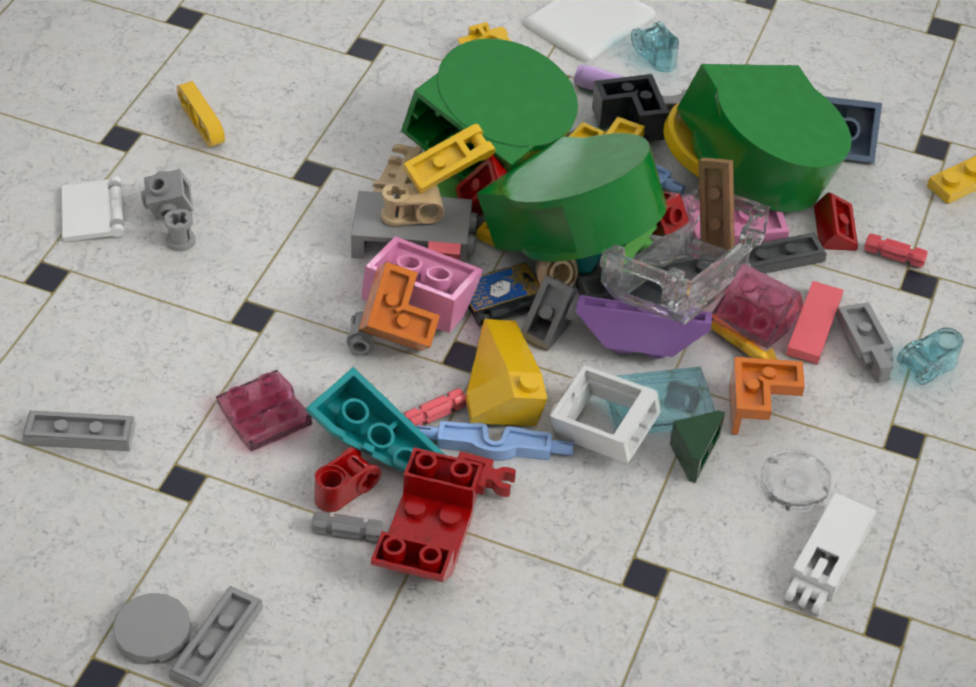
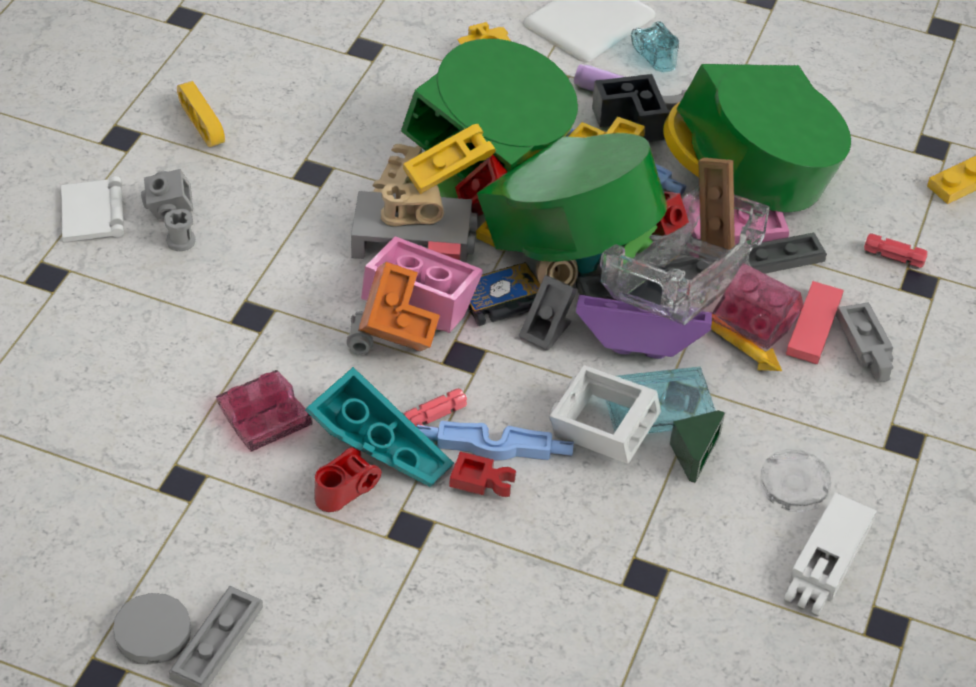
(79, 430): light grey tile -> none
(347, 526): light grey axle -> none
(430, 516): red slope -> none
(504, 378): yellow wedge -> none
(754, 382): orange panel -> none
(835, 223): red slope -> none
(863, 124): sand blue slope -> none
(932, 354): clear light blue piece -> none

